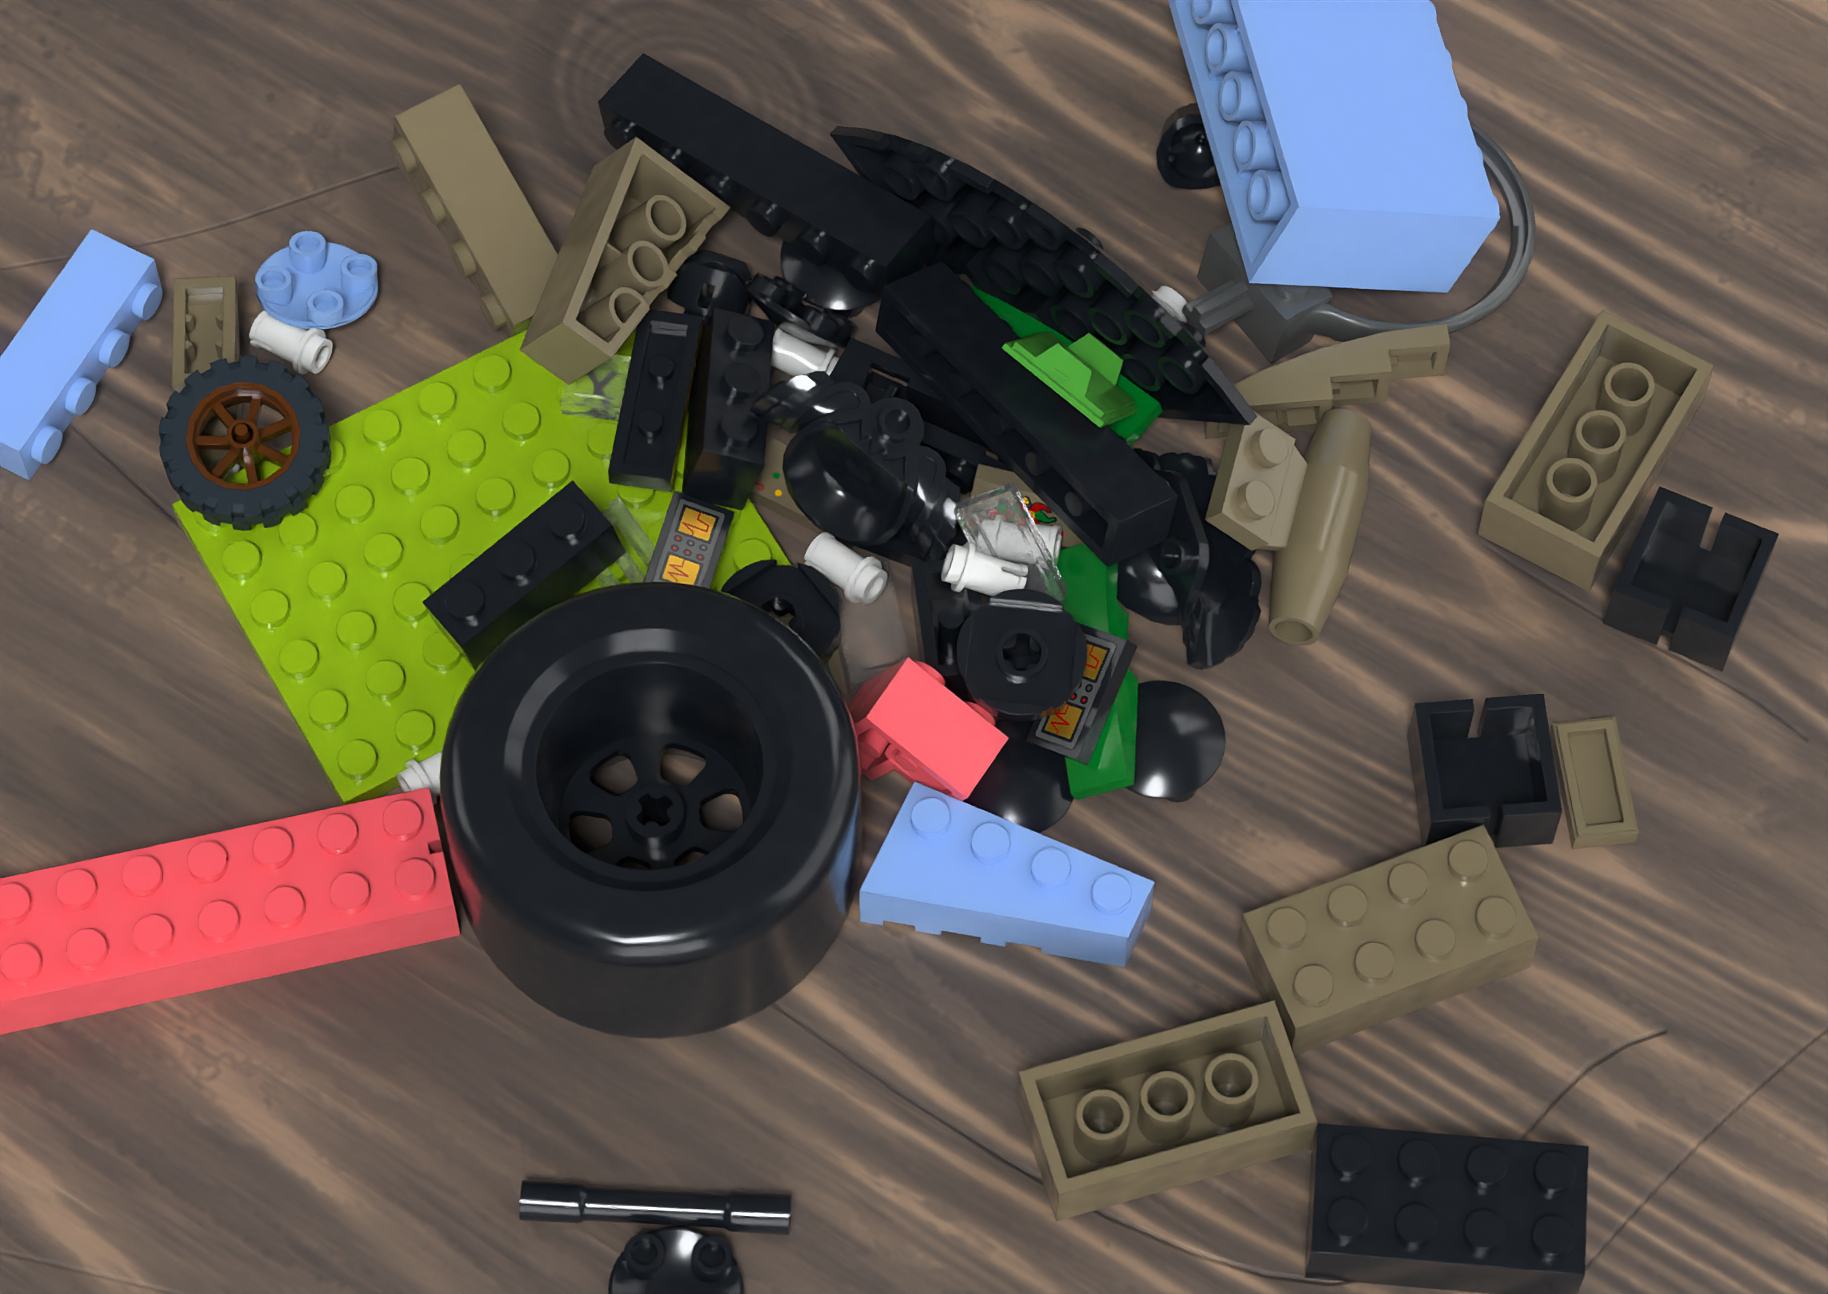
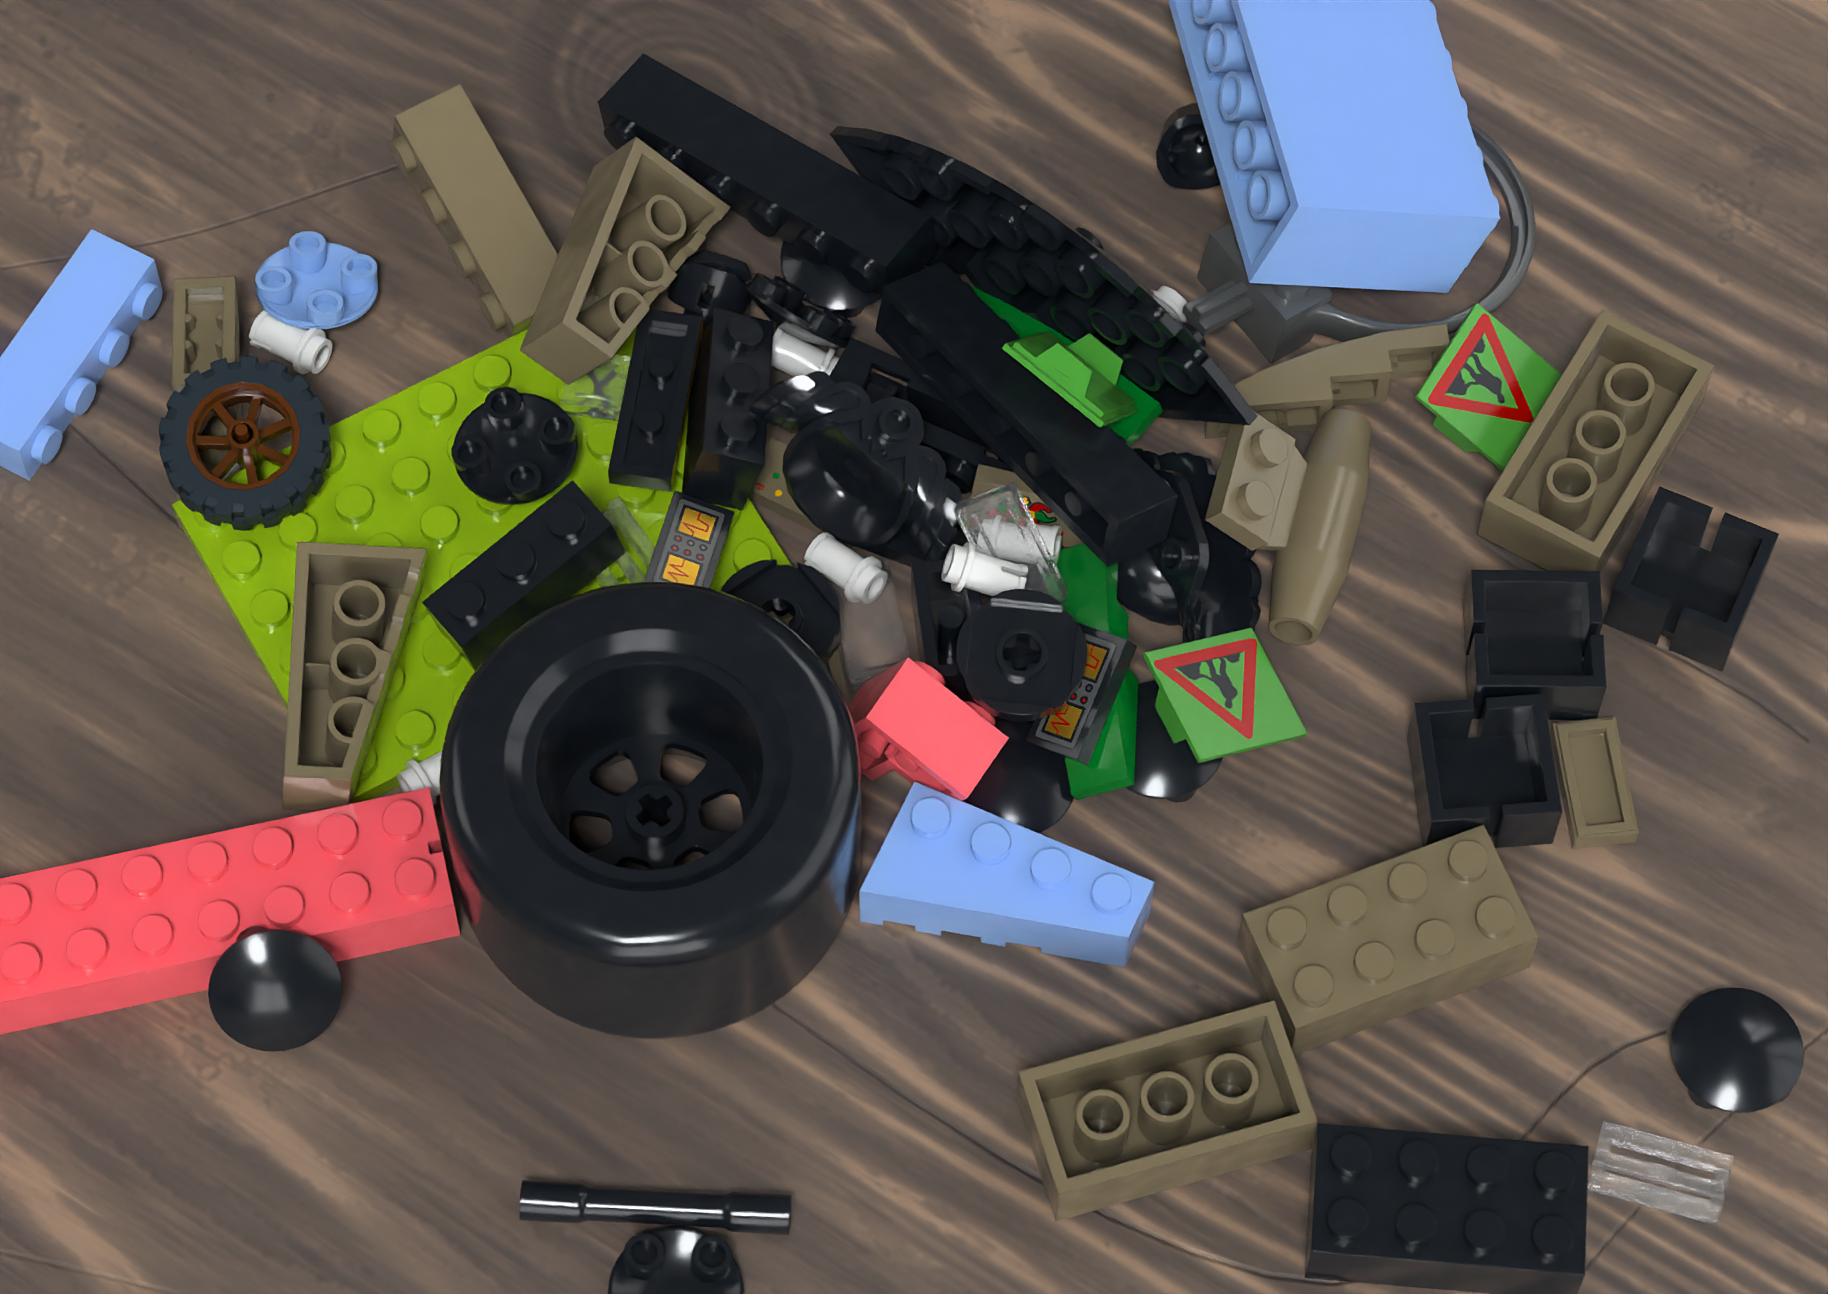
(275, 989): none -> black dish
(344, 650): none -> dark tan wedge
(515, 447): none -> black dish
(1222, 696): none -> bright green piece
(1487, 388): none -> bright green piece
(1530, 638): none -> black piece
(1655, 1196): none -> clear tile
(1736, 1050): none -> black dish

